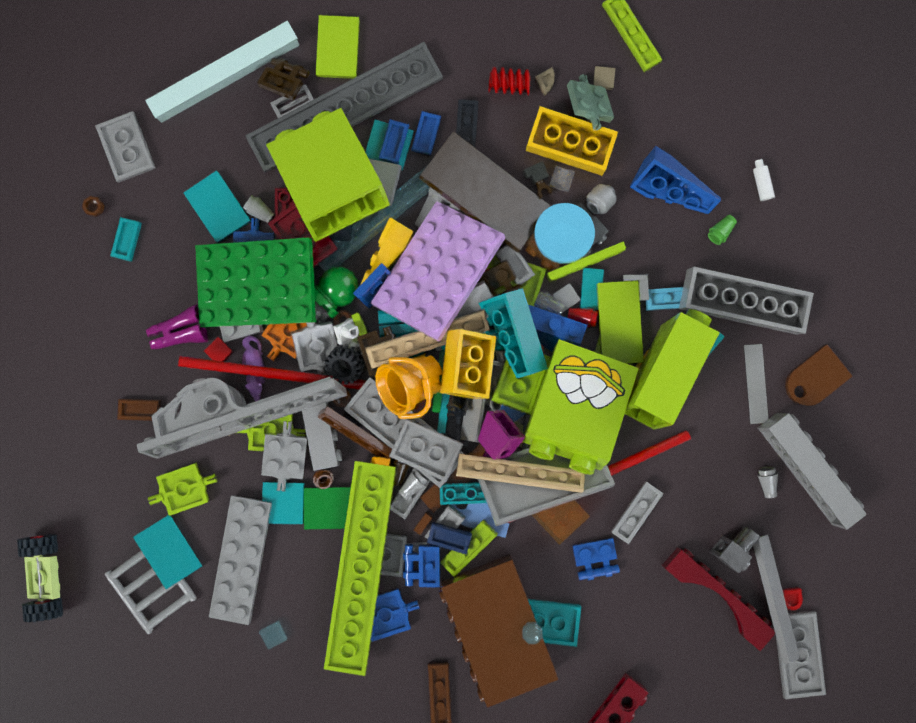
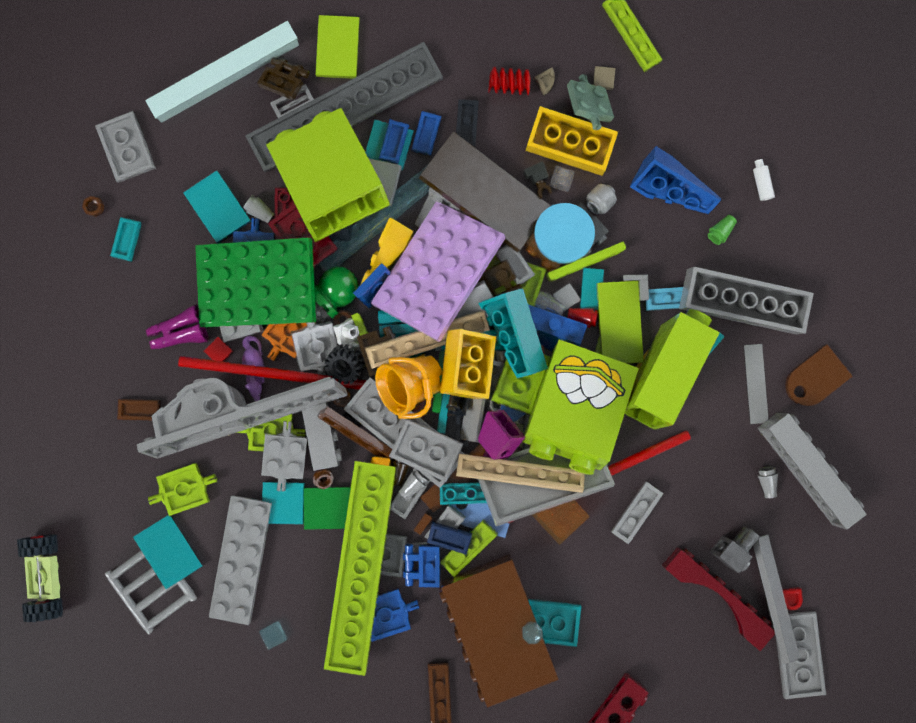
(594, 552): blue plate -> none

